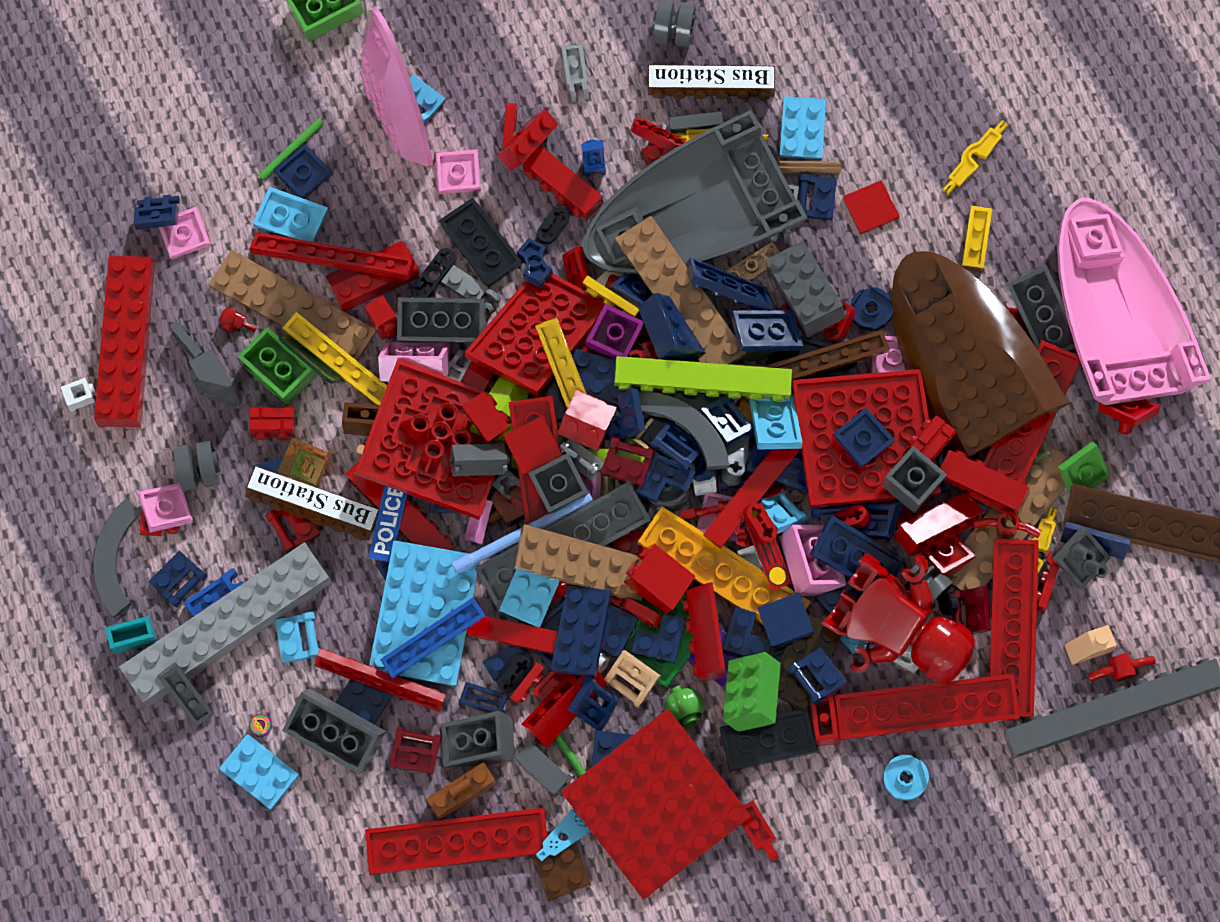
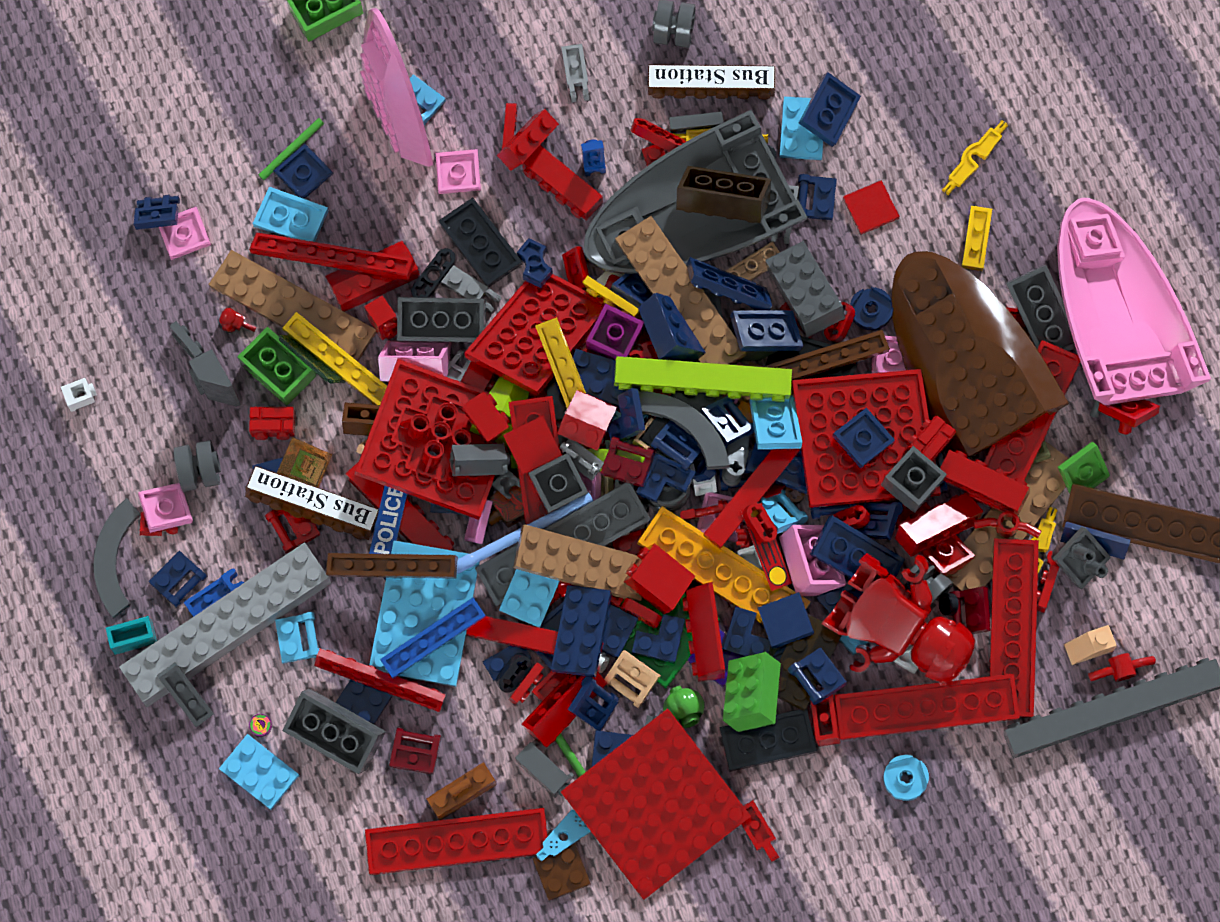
(124, 341): red brick -> none
(391, 565): none -> reddish brown plate
(465, 693): dark blue tile -> none
(478, 740): dark grey slope -> none
(549, 222): black beam -> none
(723, 194): none -> dark brown brick
(809, 167): medium nougat axle -> none
(829, 109): none -> dark blue plate

